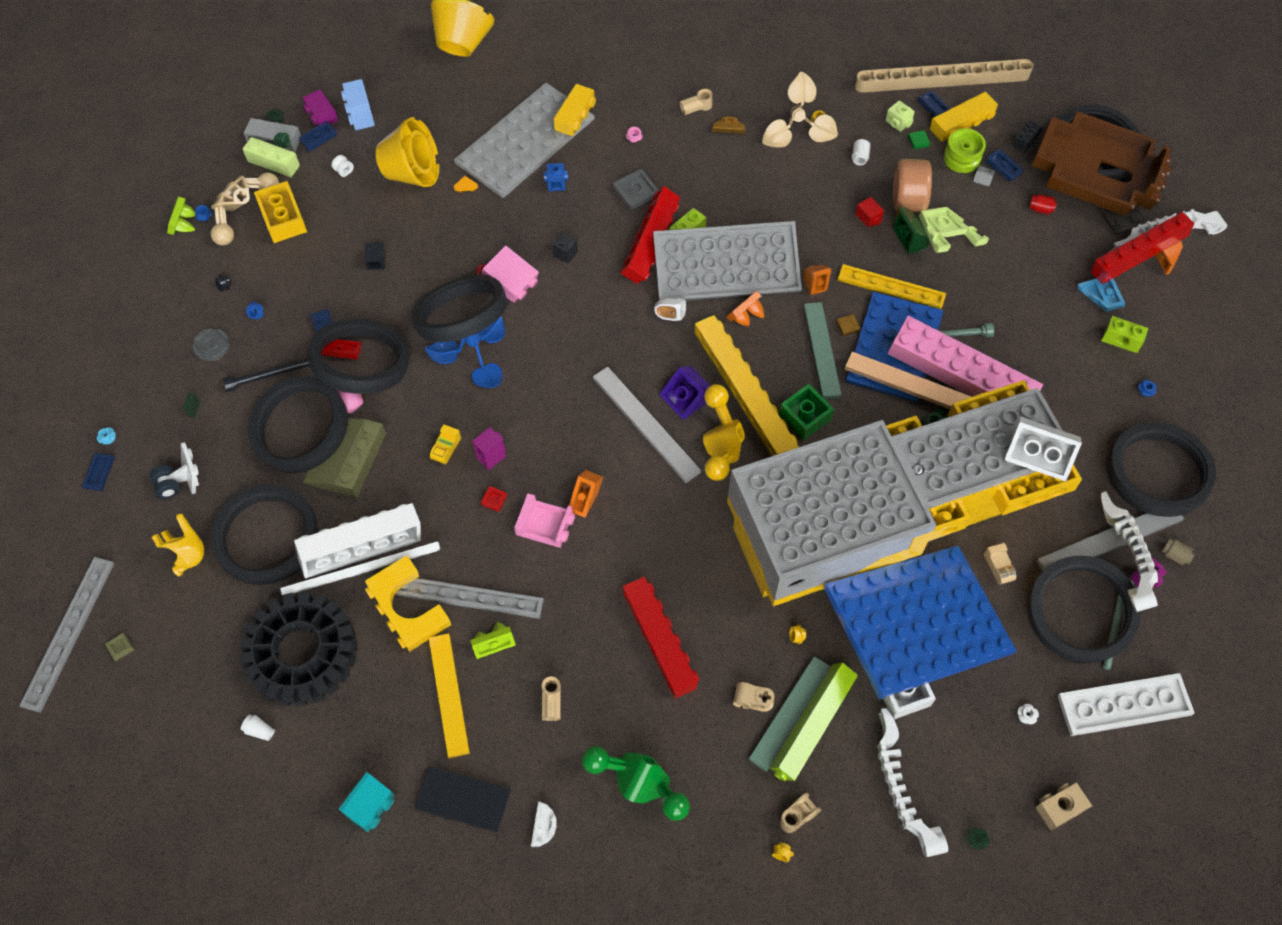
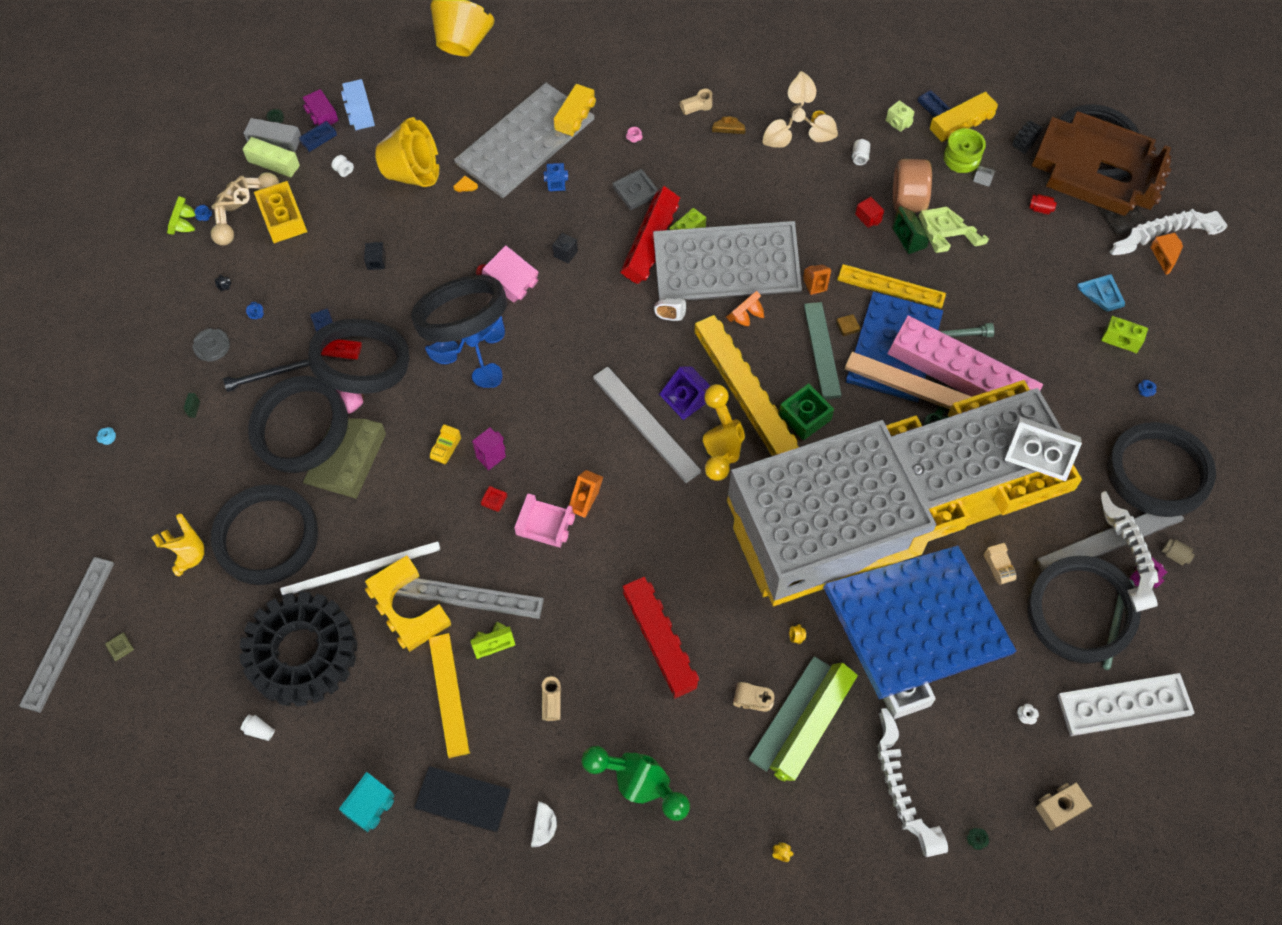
(98, 472): dark blue tile -> none
(167, 480): plate -> none
(278, 140): clear green plate -> none
(358, 540): white brick -> none
(802, 811): tan piece -> none
(918, 139): green tile -> none
(943, 75): tan beam -> none
(1004, 165): dark blue plate -> none
(1142, 248): red brick -> none

